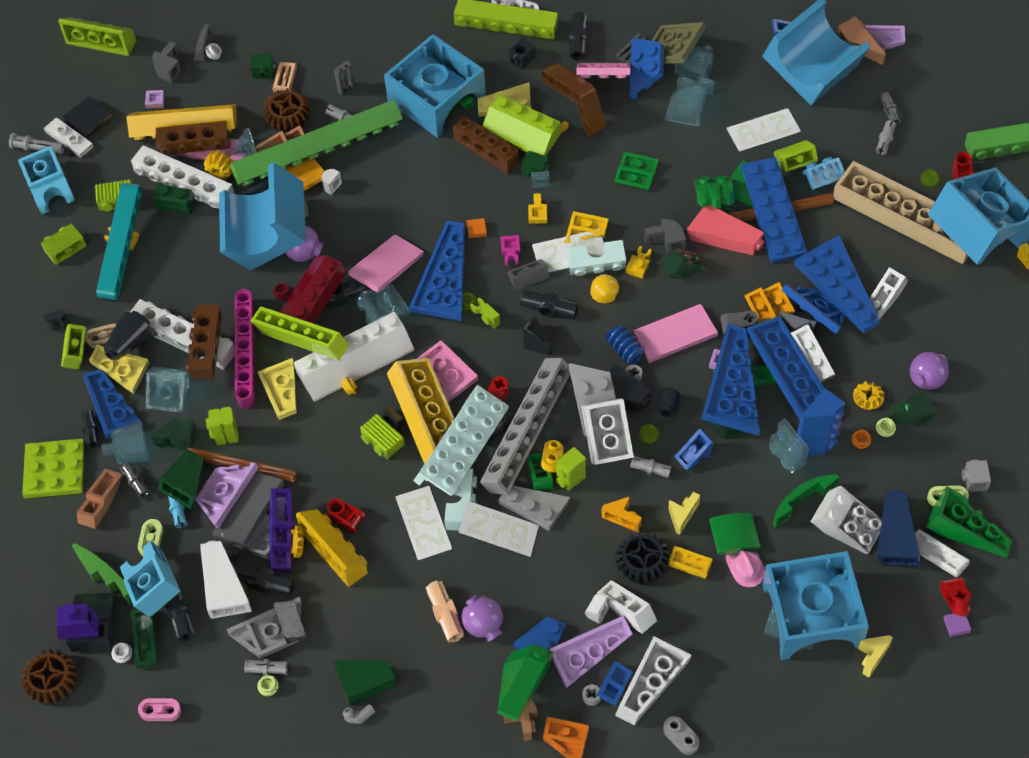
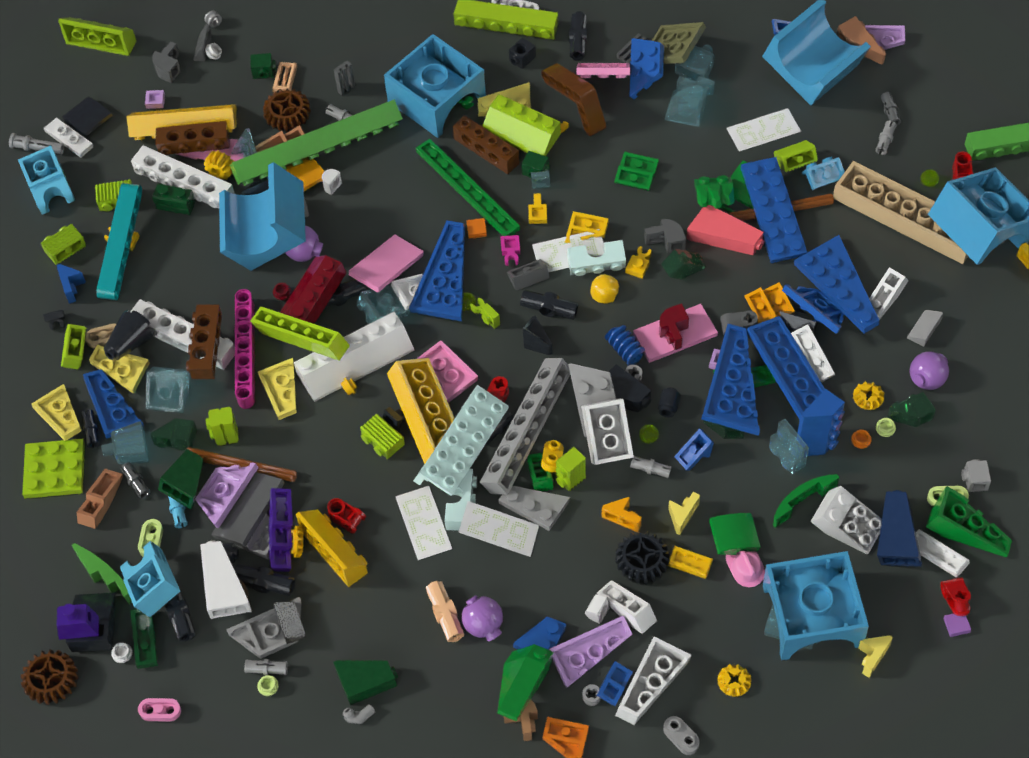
(58, 412): none -> light yellow wing
(70, 279): none -> blue slope
(213, 19): none -> light grey bush
(406, 289): none -> white tile
(467, 188): none -> green plate
(671, 322): none -> dark red brick
(734, 689): none -> yellow gear
(925, 327): none -> light grey slope

